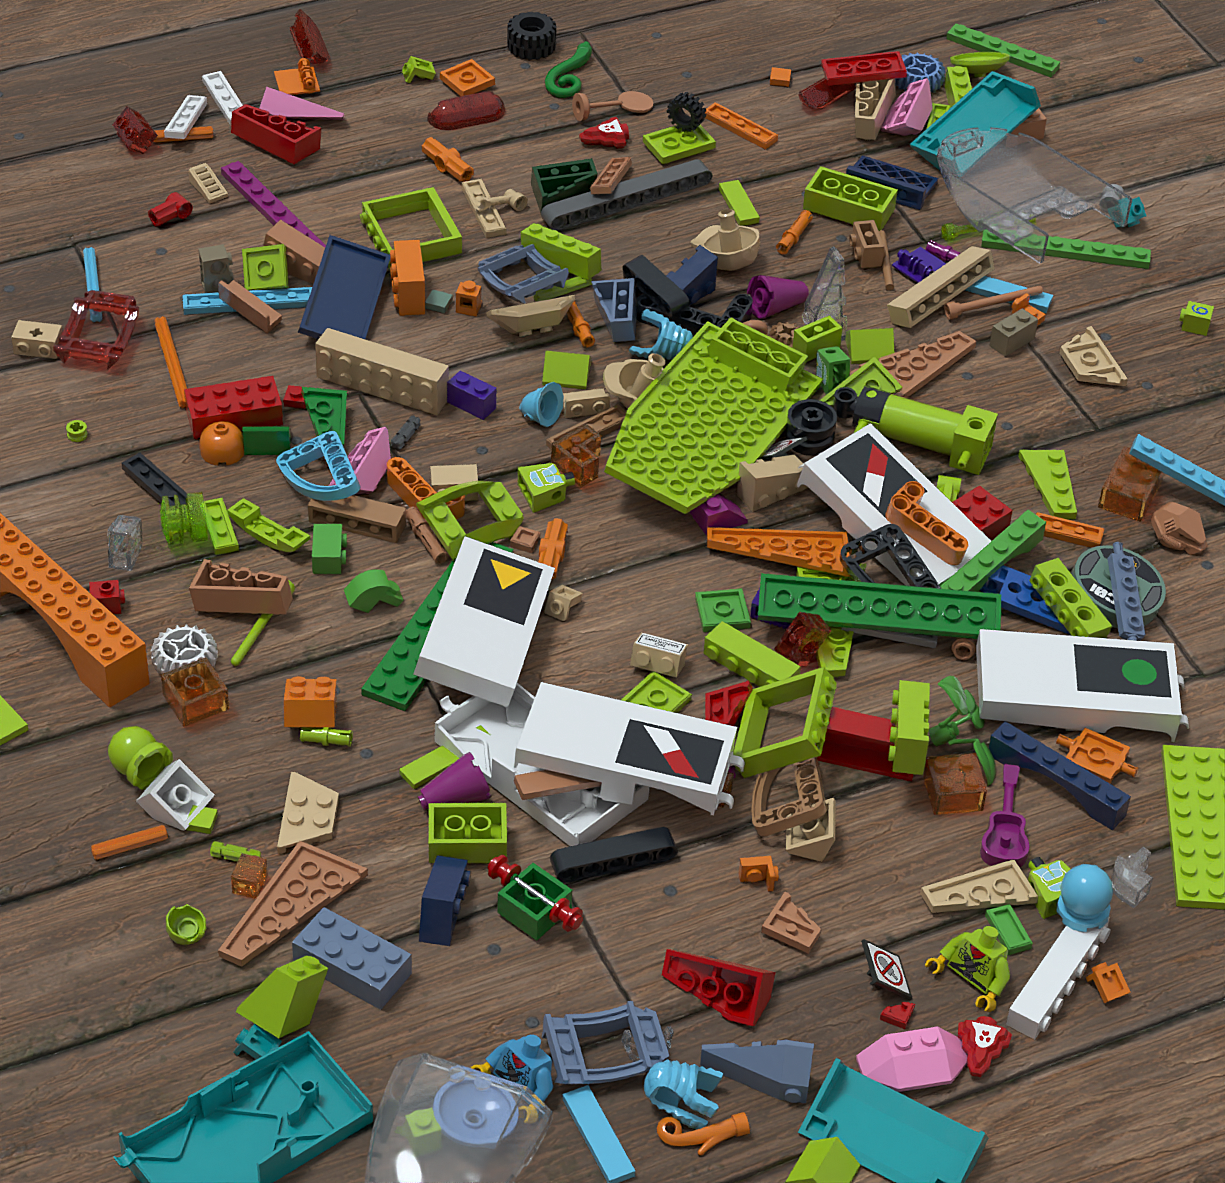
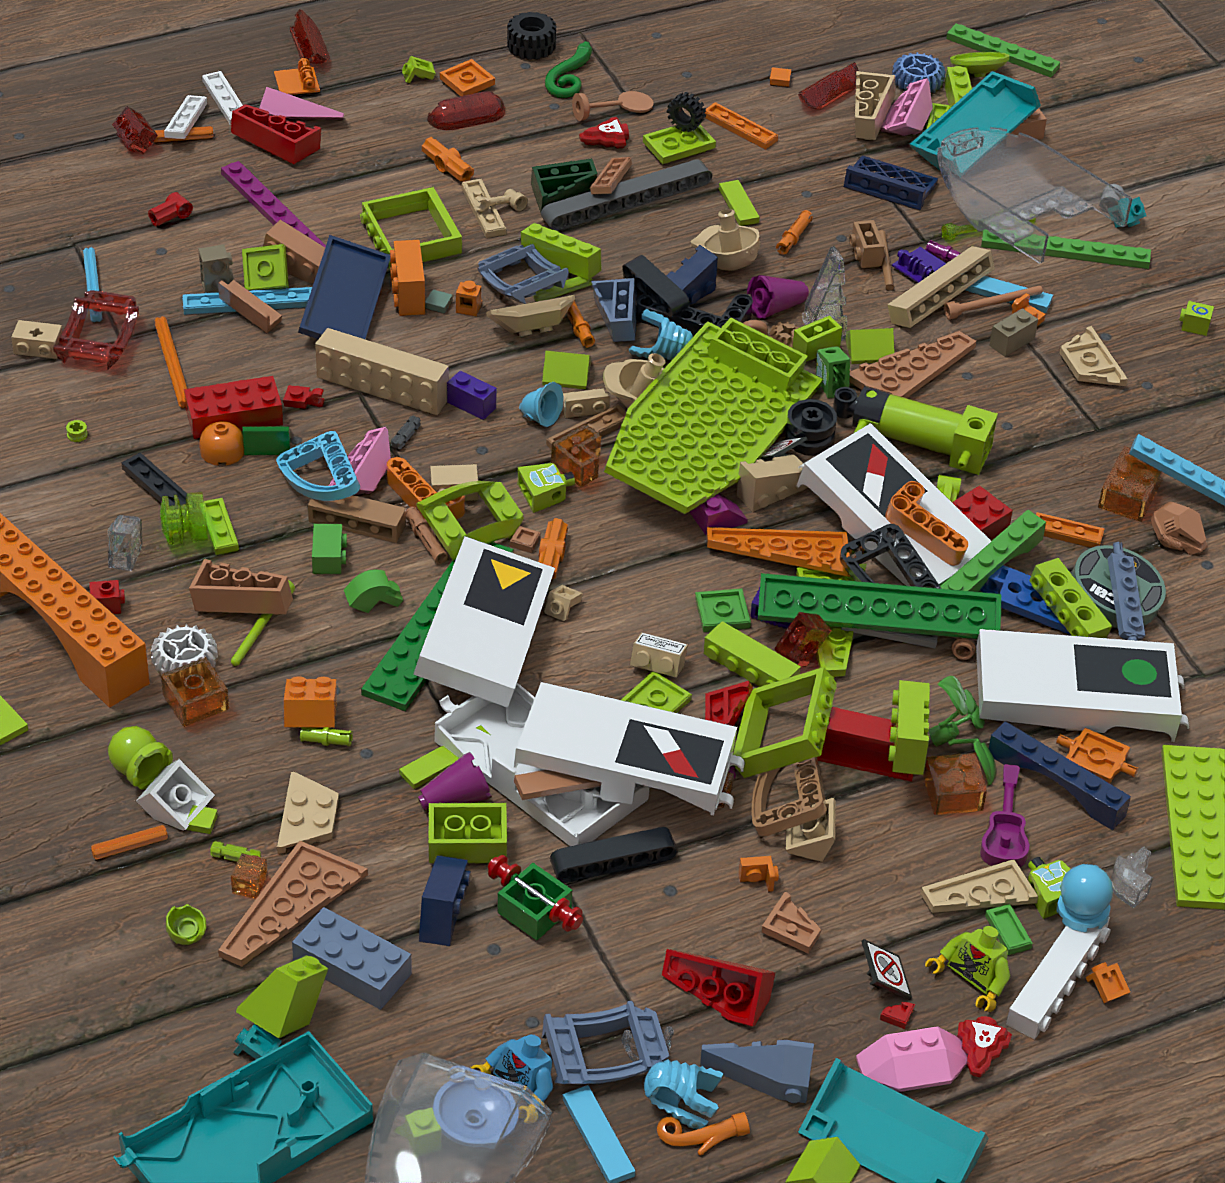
(205, 182): tan slope -> none
(265, 530): lime slope -> none
(326, 410): green wing -> none
(849, 198): lime brick -> none
(863, 68): red tile -> none
(870, 374): lime wing -> none
(1052, 479): lime wing -> none

